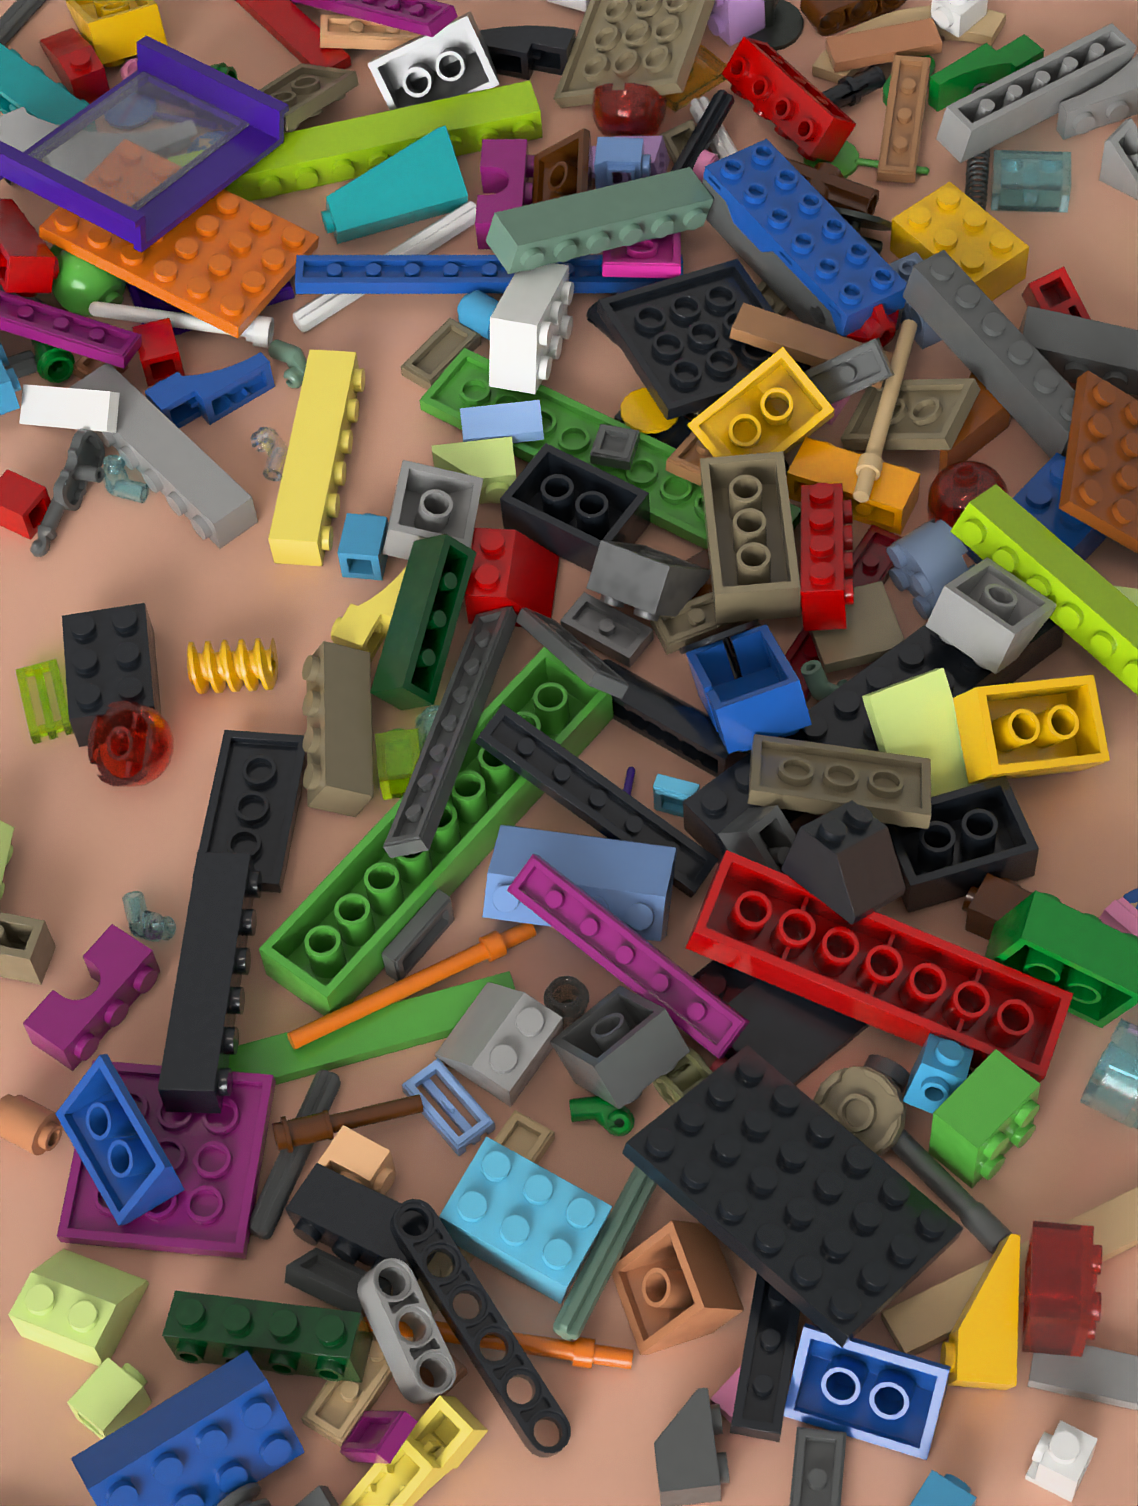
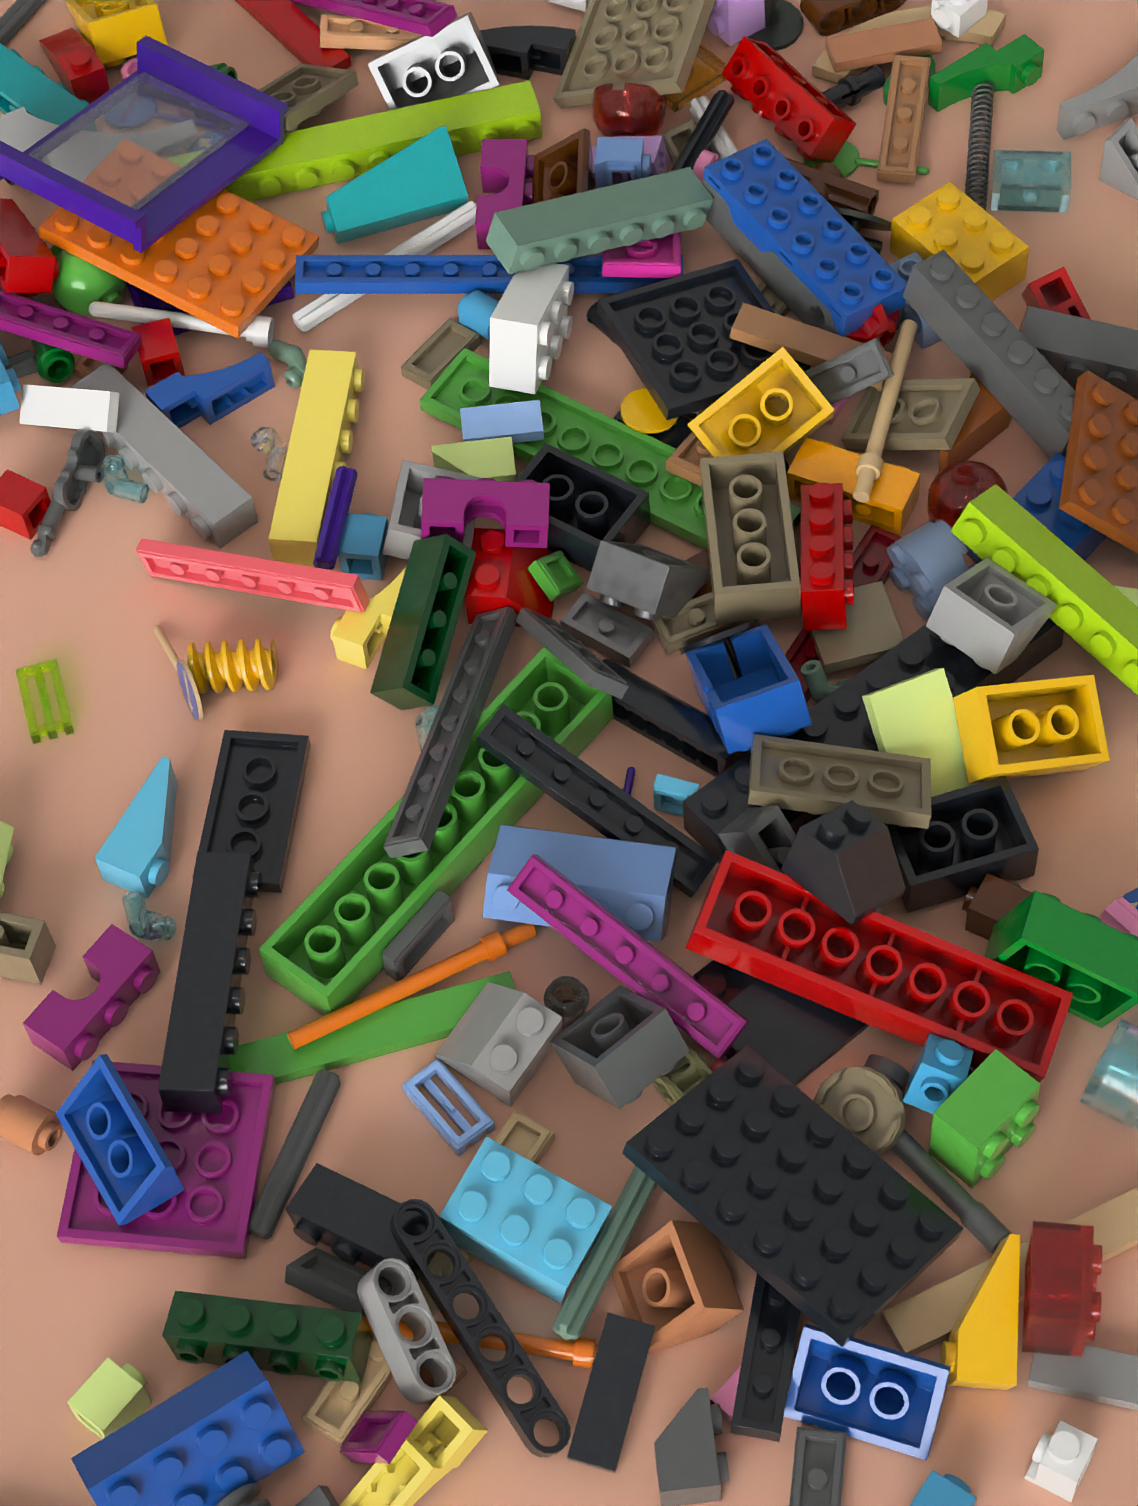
(77, 1306): yellowish green slope -> none
(108, 661): black brick -> none
(130, 744): clear red cylinder -> none
(140, 844): none -> medium azure slope
(185, 676): none -> tan piece
(254, 575): none -> coral tile
(322, 1125): reddish brown pin -> none
(335, 518): none -> dark purple axle
(338, 729): dark tan brick -> none
(360, 1160): light nougat brick -> none
(396, 759): clear neon green brick -> none
(518, 506): none -> magenta arch
(555, 575): none -> bright green tile
(611, 1393): none -> black tile
(614, 447): dark grey tile -> none
(614, 1120): green arm -> none
(1032, 93): light grey brick -> none

